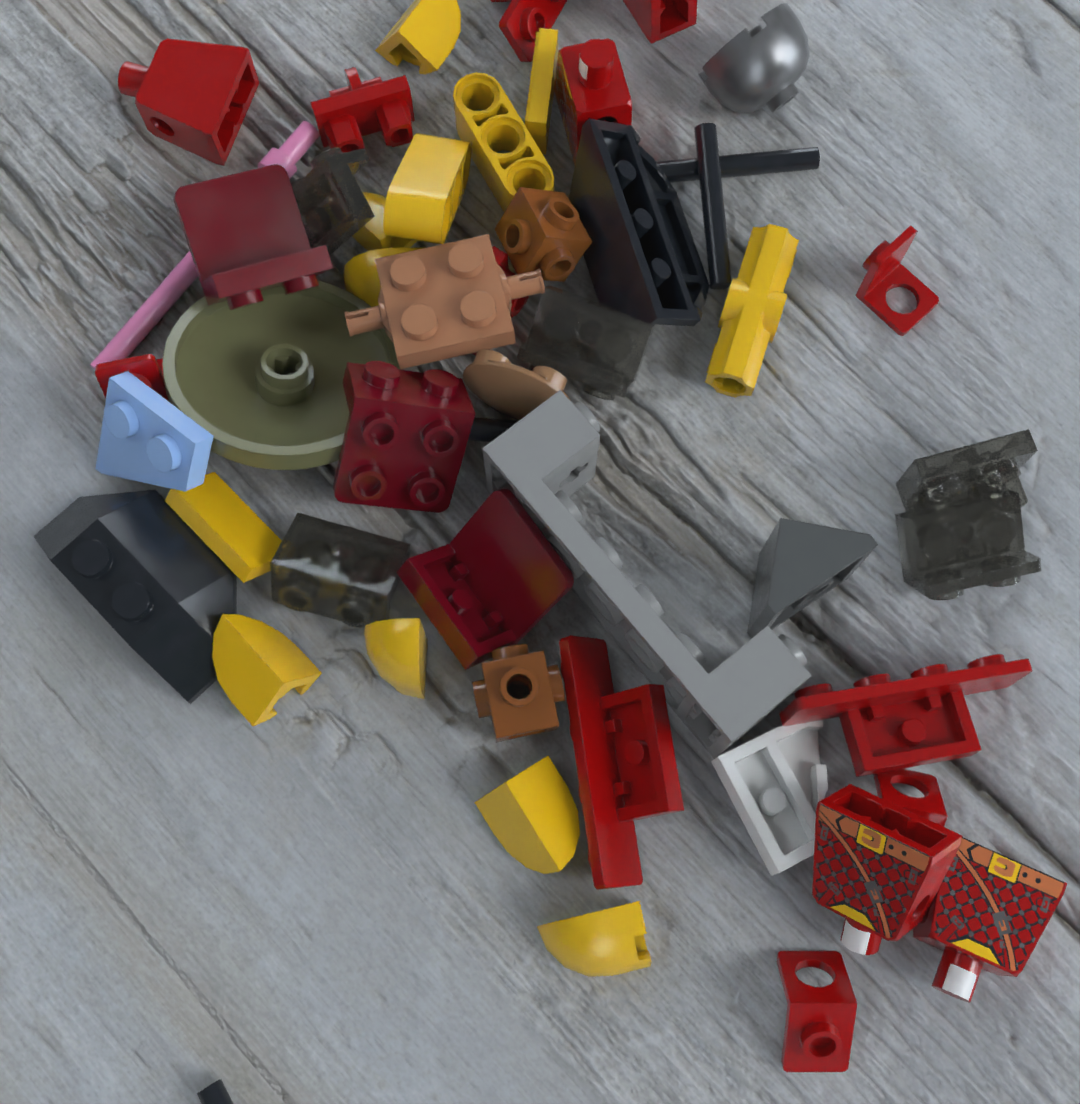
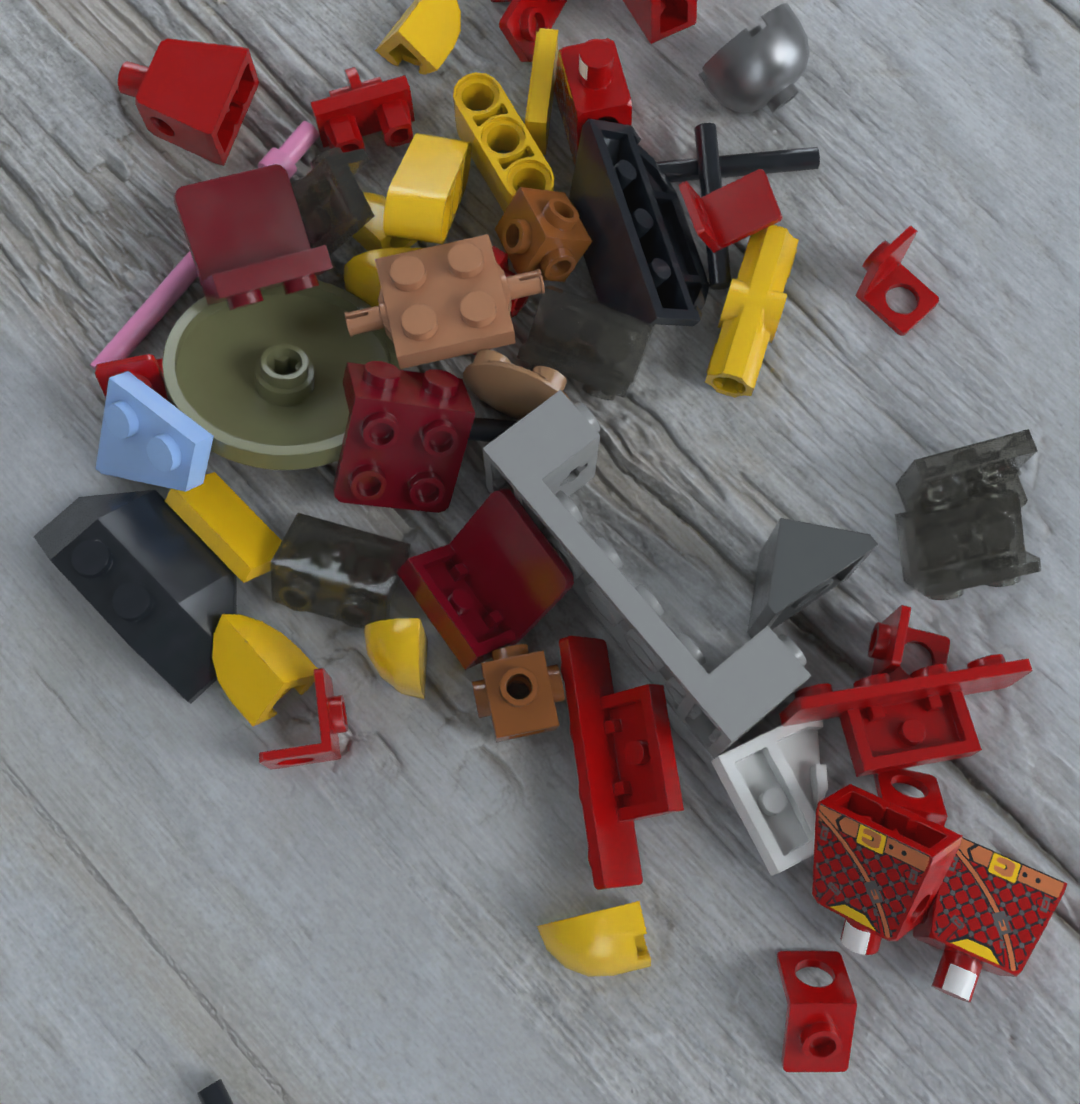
(332, 721): none -> red bracket
(534, 817): yellow brick -> none
(732, 210): none -> red bracket
(893, 634): none -> red bracket

